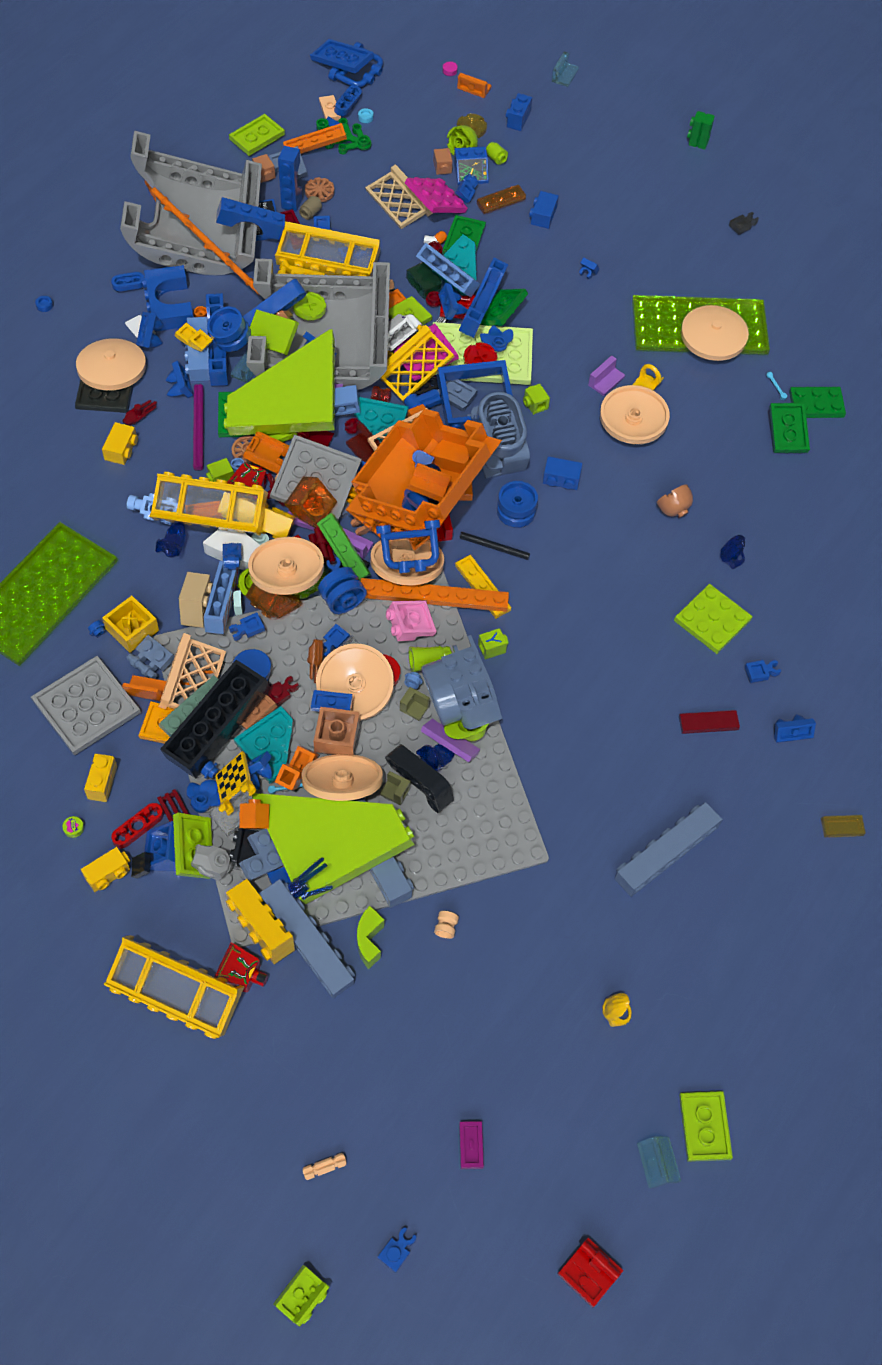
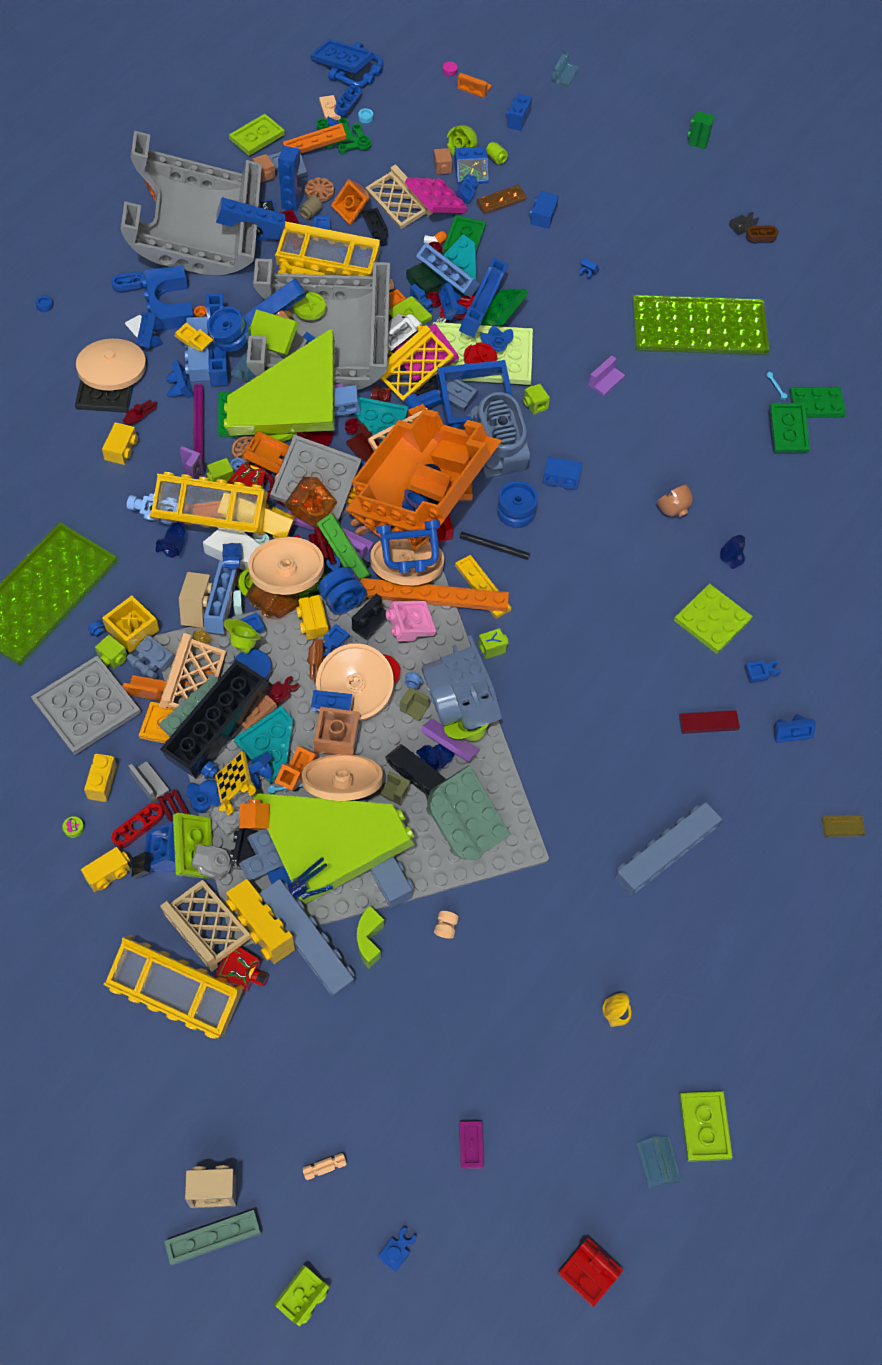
(111, 652): none -> lime brick
(148, 781): none -> light grey panel
(191, 462): none -> medium lavender panel
(193, 937): none -> tan fence
(201, 636): none -> clear yellow plate
(210, 1187): none -> tan brick
(212, 1237): none -> sand green plate
(224, 256): orange plant -> none
(241, 634): none -> lime piece
(313, 617): none -> yellow brick
(350, 201): none -> orange slope
(369, 617): none -> black bracket
(376, 225): none -> black hinge
(420, 296): none -> blue plate
(422, 458): tile -> none
(423, 655): lime plant -> none
(466, 815): none -> sand green plate
(474, 121): clear yellow tile -> none
(634, 414): light nougat dish -> none
(646, 380): yellow piece -> none
(714, 332): light nougat dish -> none
(762, 233): none -> reddish brown plate

